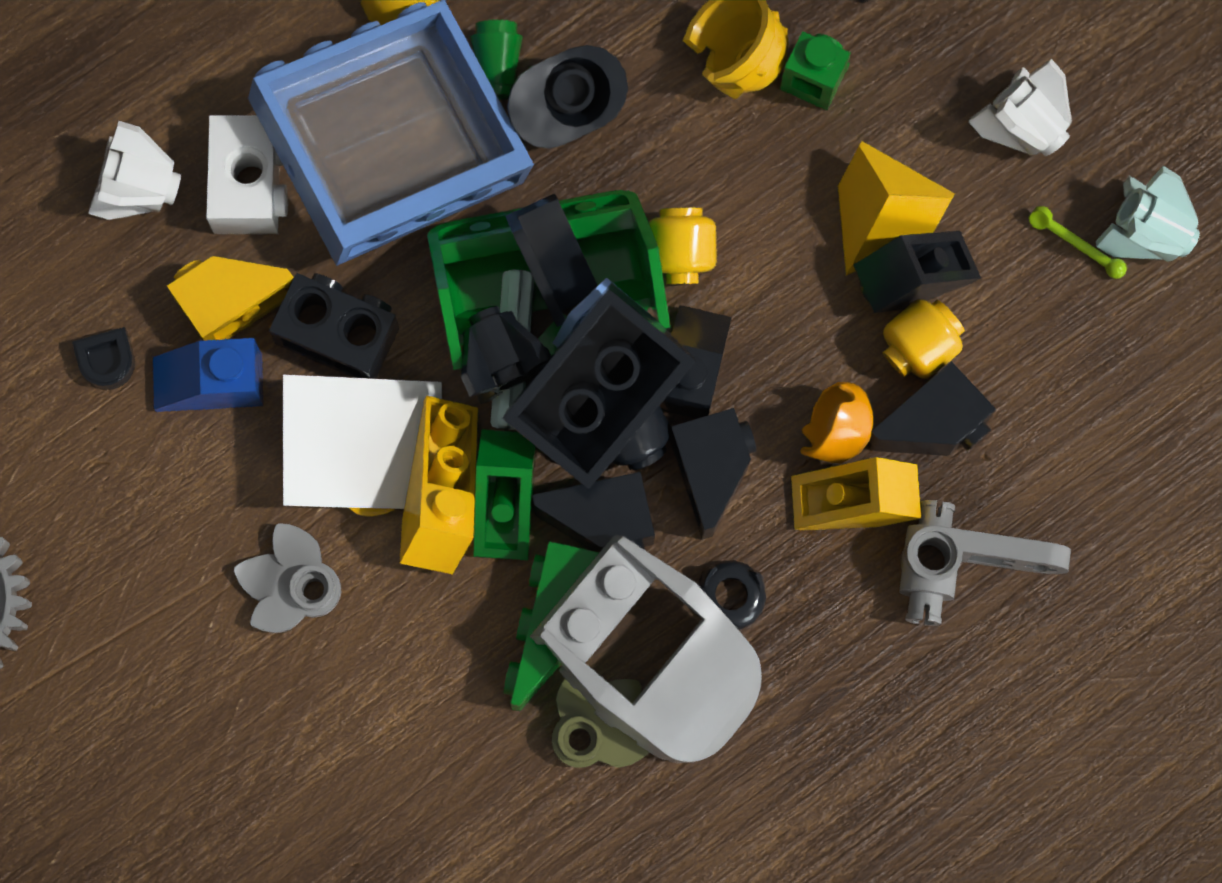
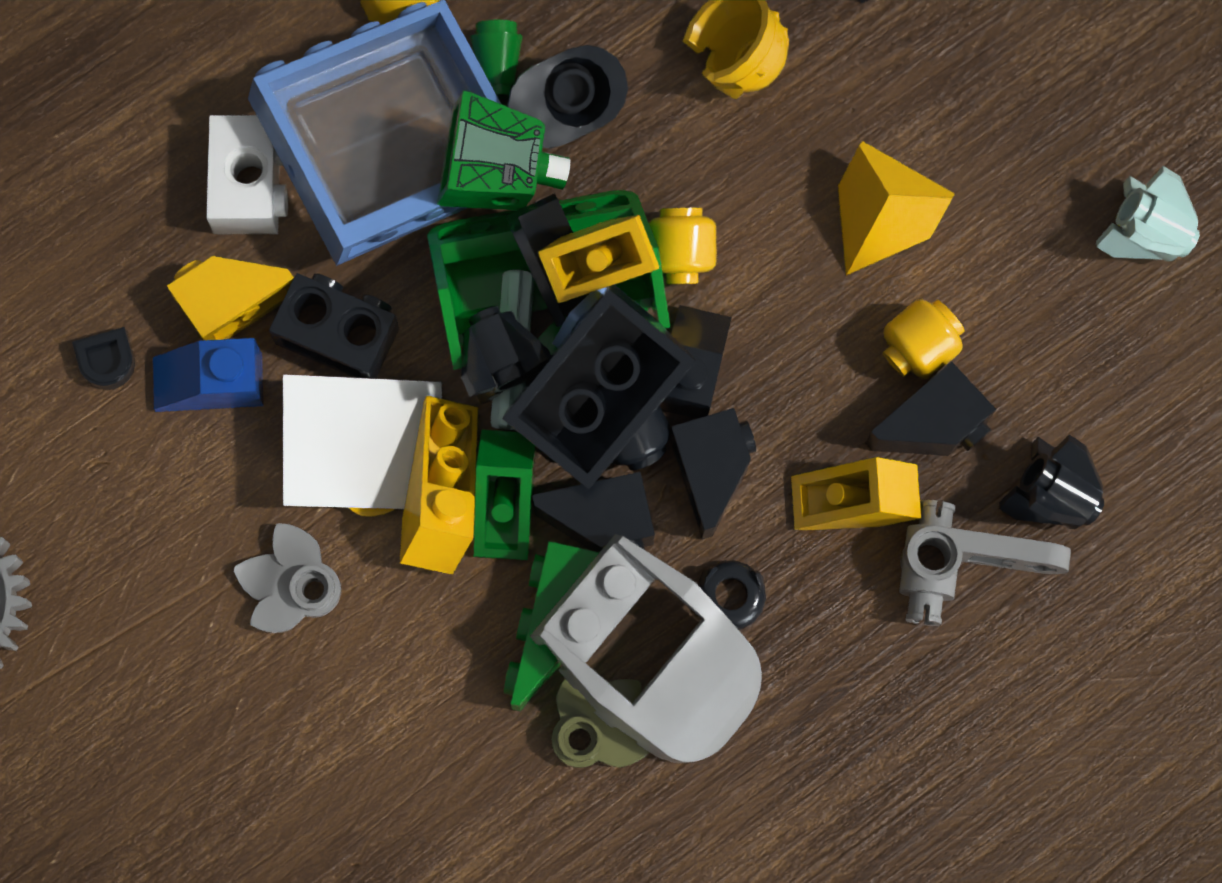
(133, 176): white brick -> none
(495, 157): none -> torso
(598, 257): none -> yellow slope
(818, 61): green brick -> none
(839, 424): light orange hair -> none
(915, 269): black slope -> none
(1029, 112): white brick -> none
(1042, 218): lime hinge -> none
(1057, 486): none -> black brick

